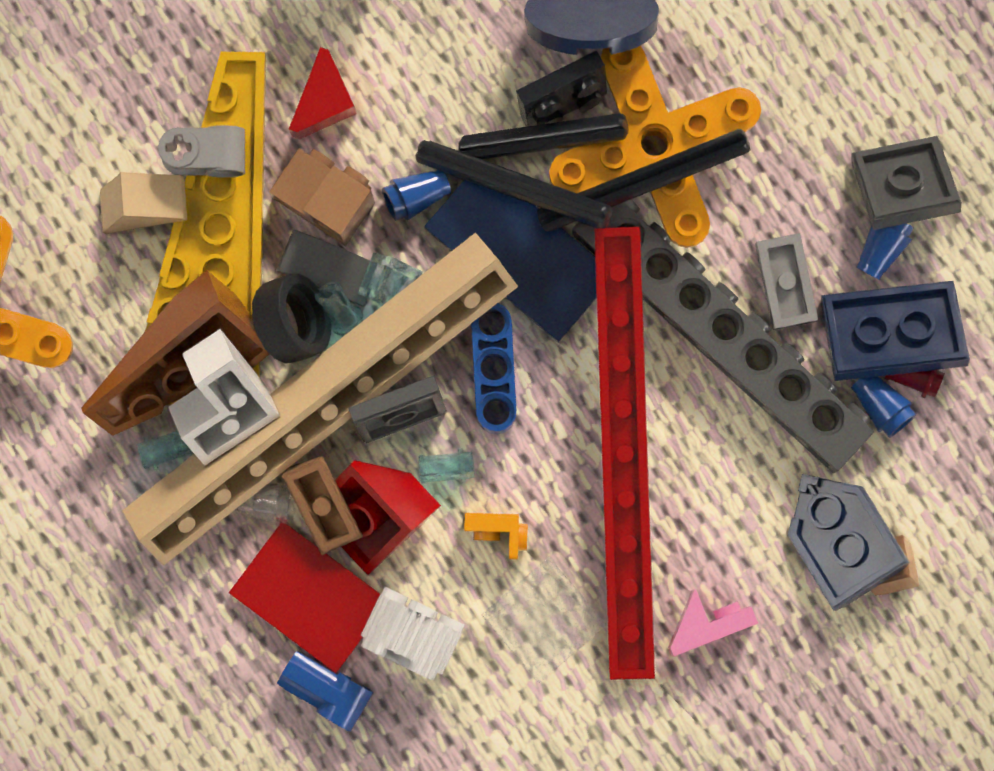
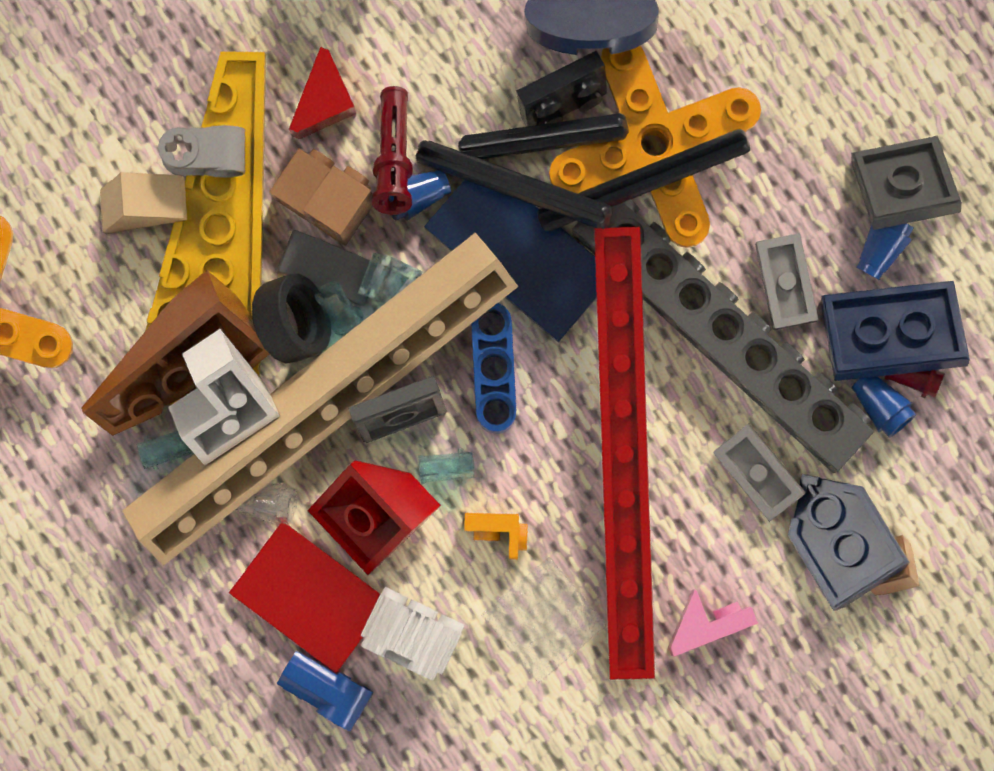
(321, 504): medium nougat slope -> none
(394, 182): none -> dark red pin
(759, 472): none -> light grey plate

